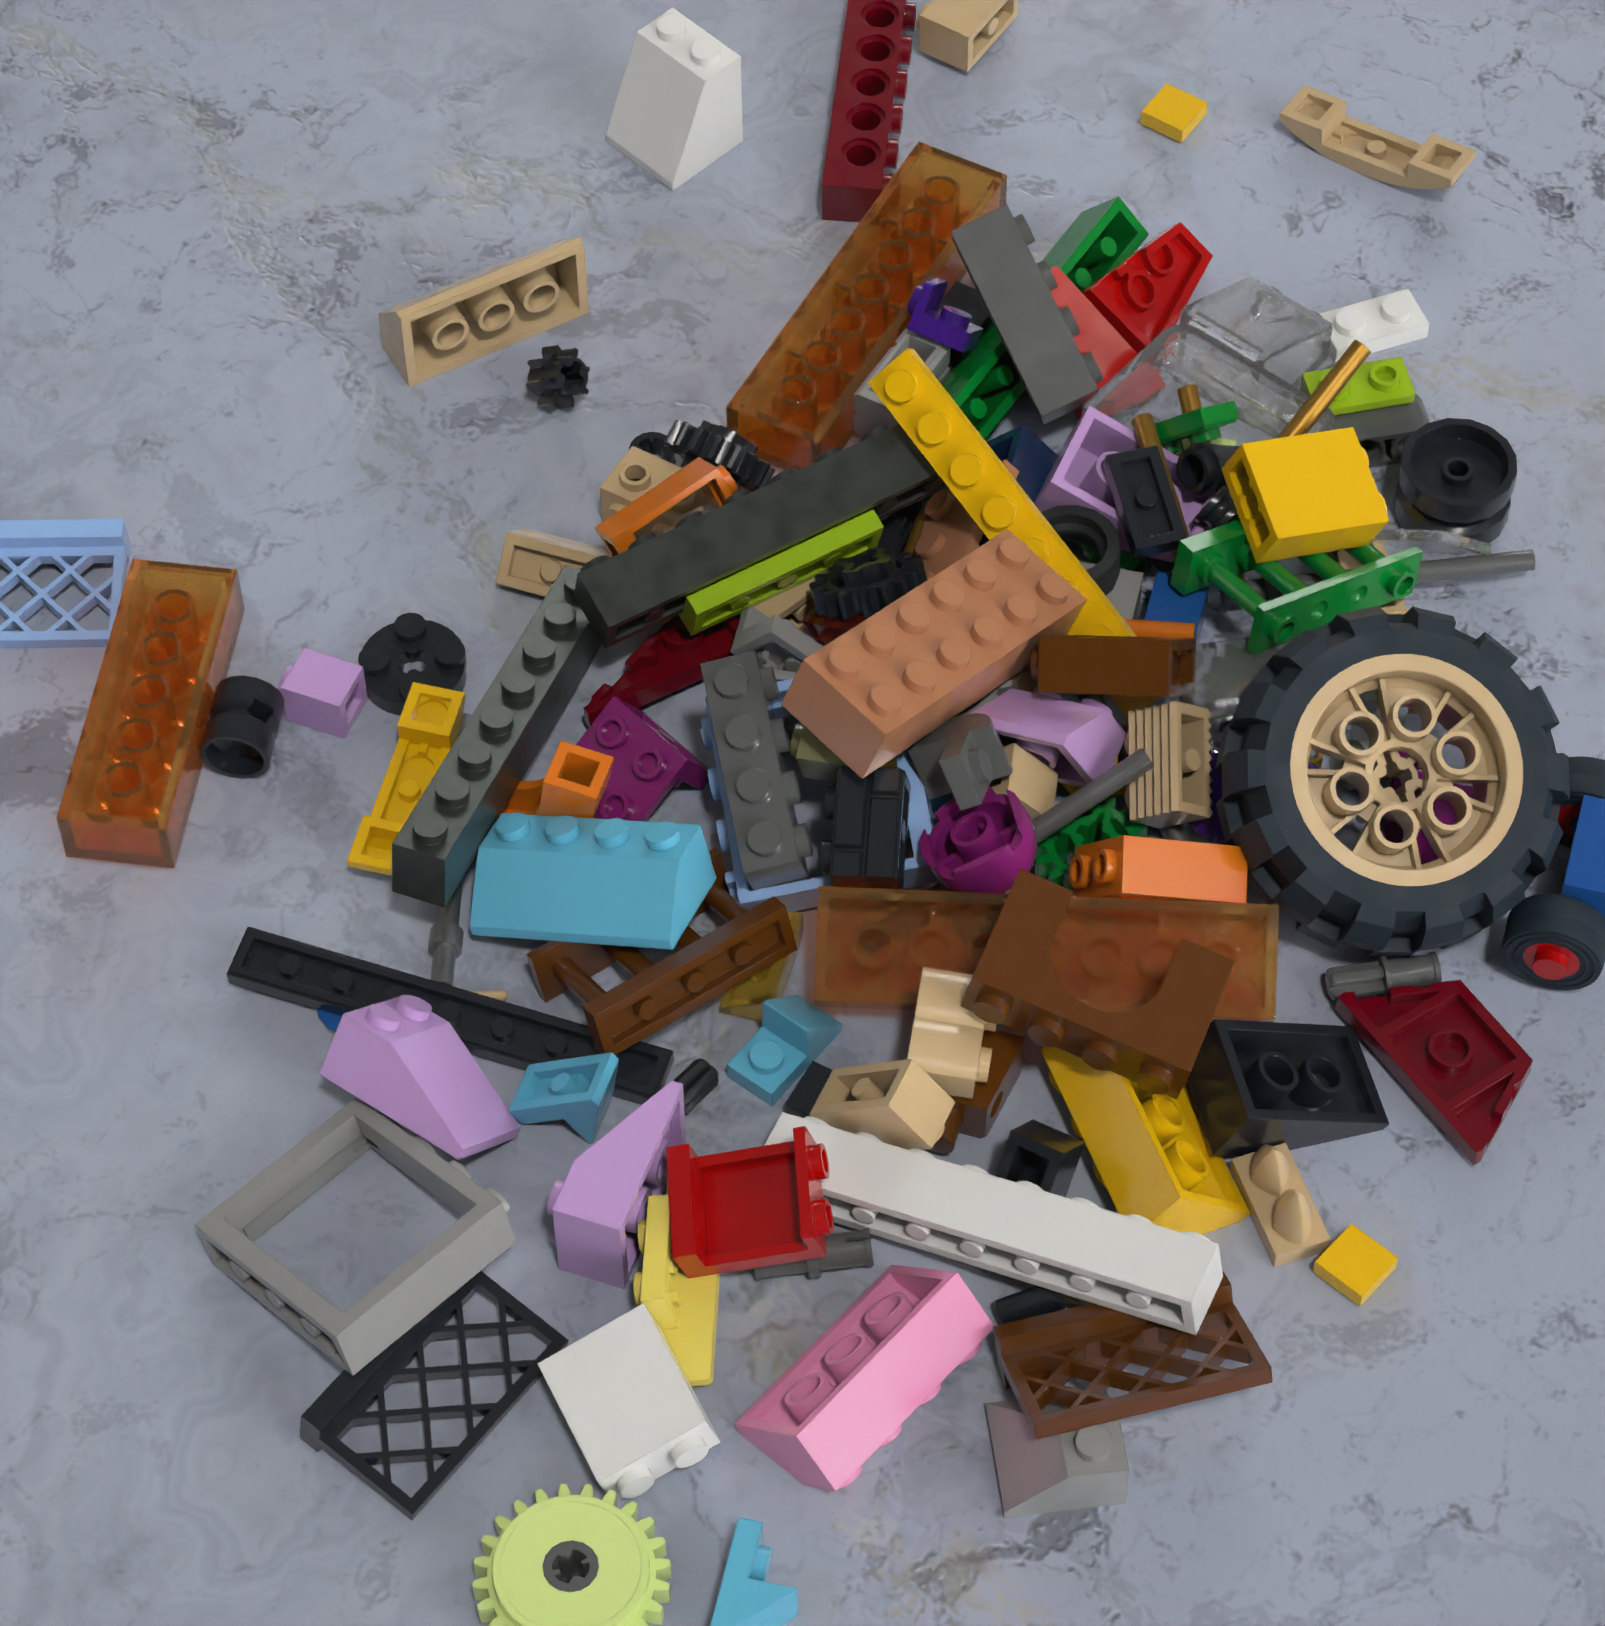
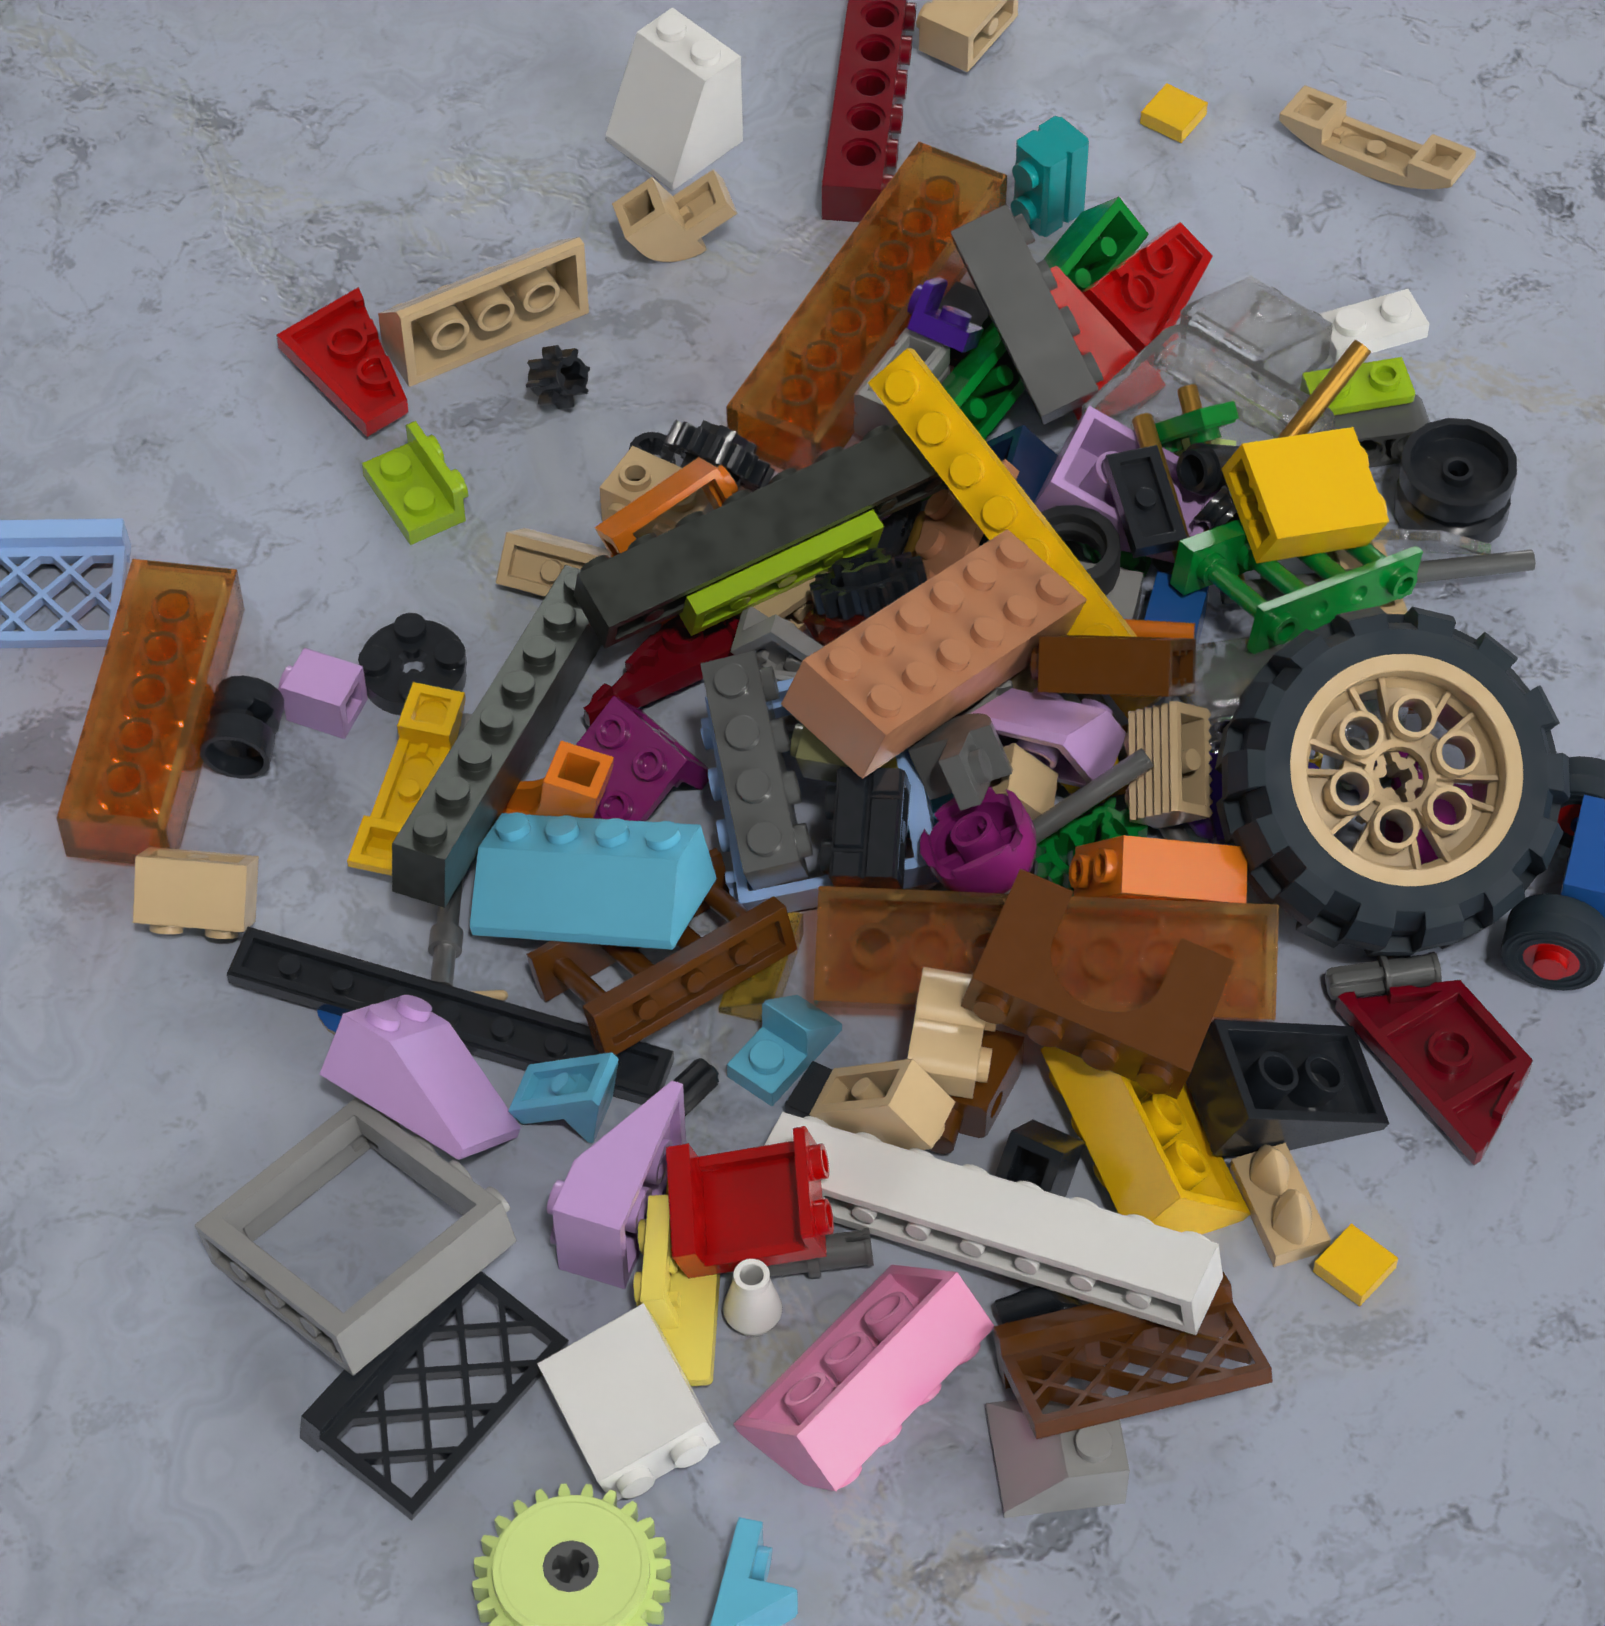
(195, 891): none -> tan brick
(347, 362): none -> red wing
(418, 486): none -> lime bracket
(673, 226): none -> tan brick
(752, 1300): none -> white cone
(1050, 175): none -> teal brick

